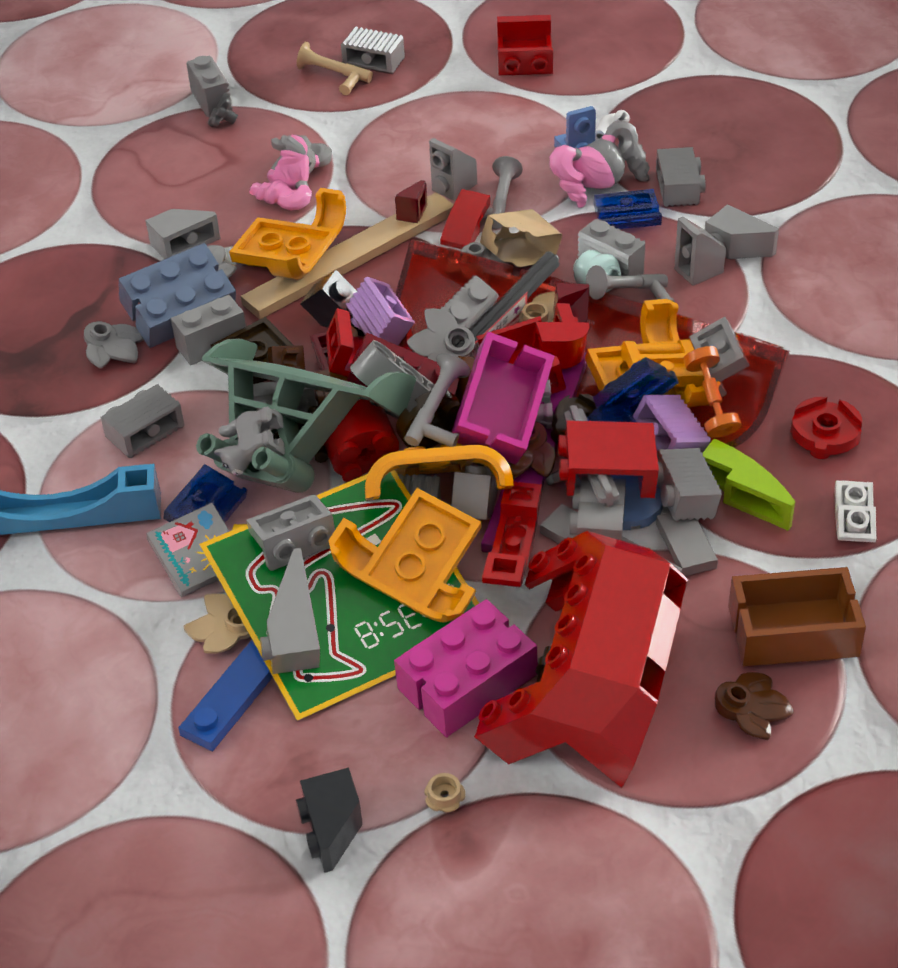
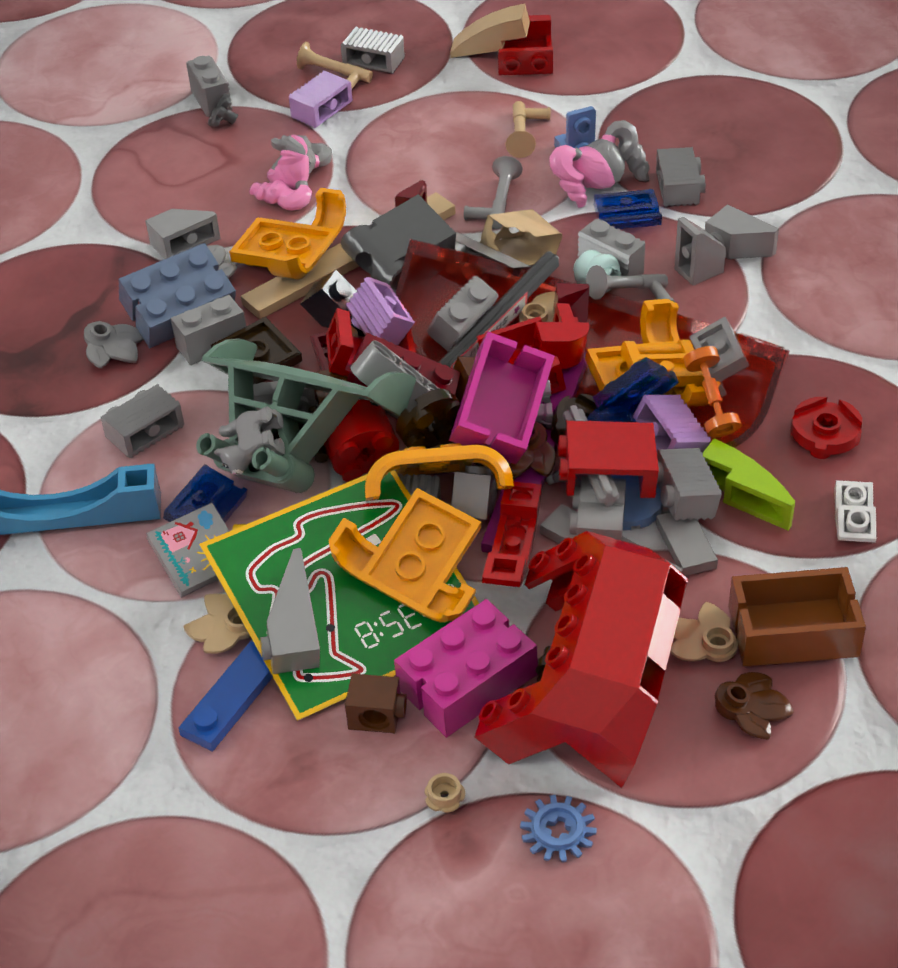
(287, 355): reddish brown tile -> none
(295, 525): light grey bracket -> none
(320, 98): none -> lavender brick
(333, 814): black slope -> none
(374, 703): none -> reddish brown brick
(384, 243): none -> dark grey piece
(439, 336): light grey plate -> none
(451, 169): light grey slope -> none
(451, 368): light grey piece -> none
(464, 219): red slope -> none
(492, 31): none -> tan slope
(492, 253): none -> light grey sticker
(522, 143): none -> tan piece
(550, 815): none -> medium blue gear
(607, 120): white arm -> none
(700, 637): none -> tan plate

